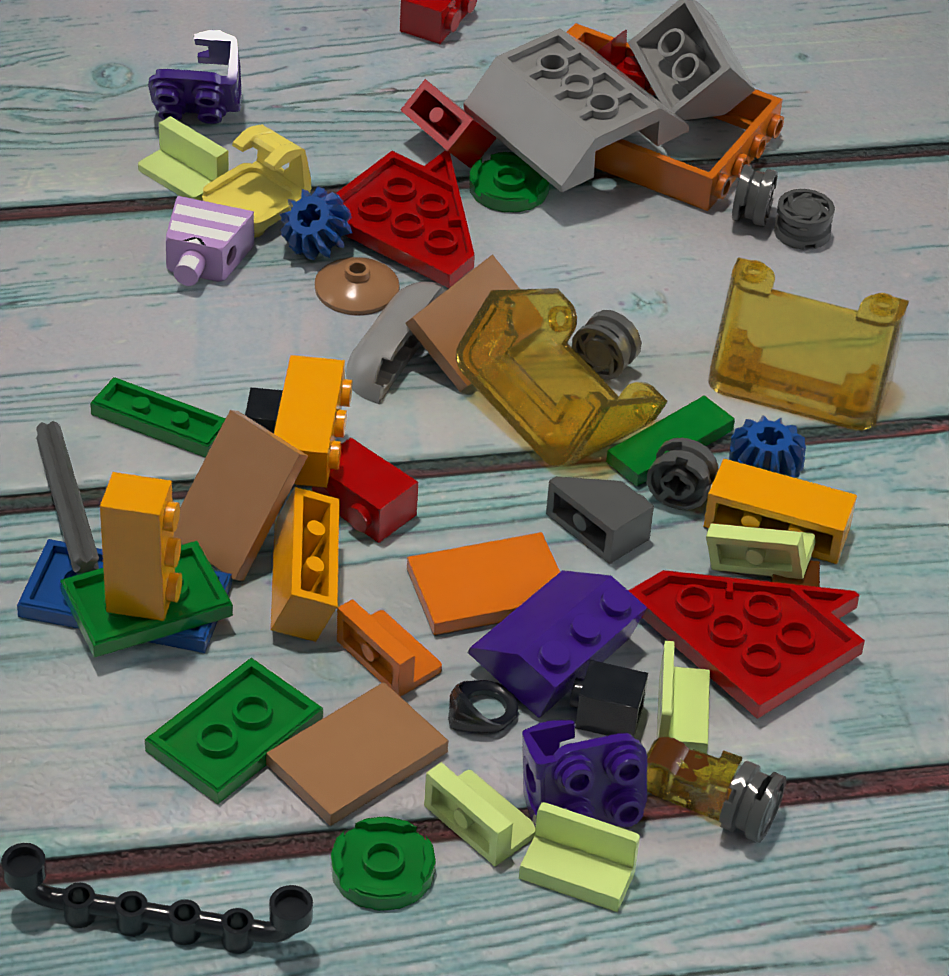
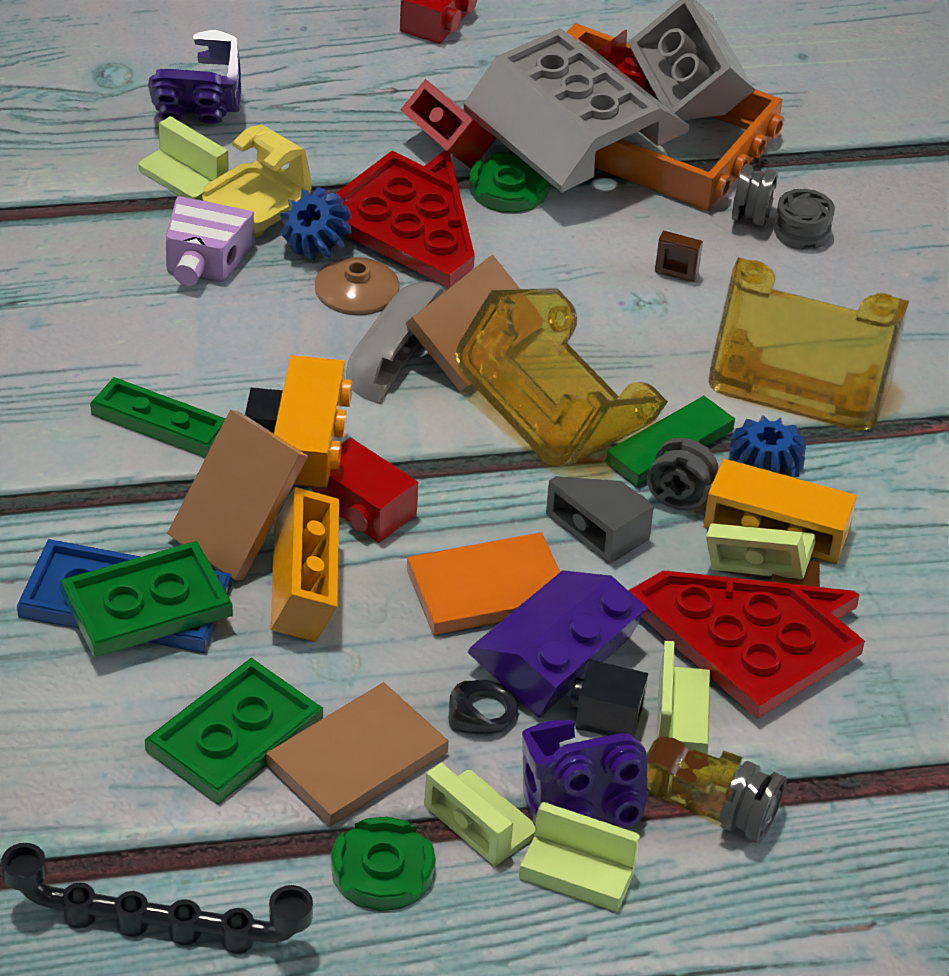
(67, 498): dark grey axle -> none
(140, 546): light orange brick -> none
(385, 648): orange panel -> none
(607, 343): dark grey wheel -> none
(678, 256): none -> reddish brown tile

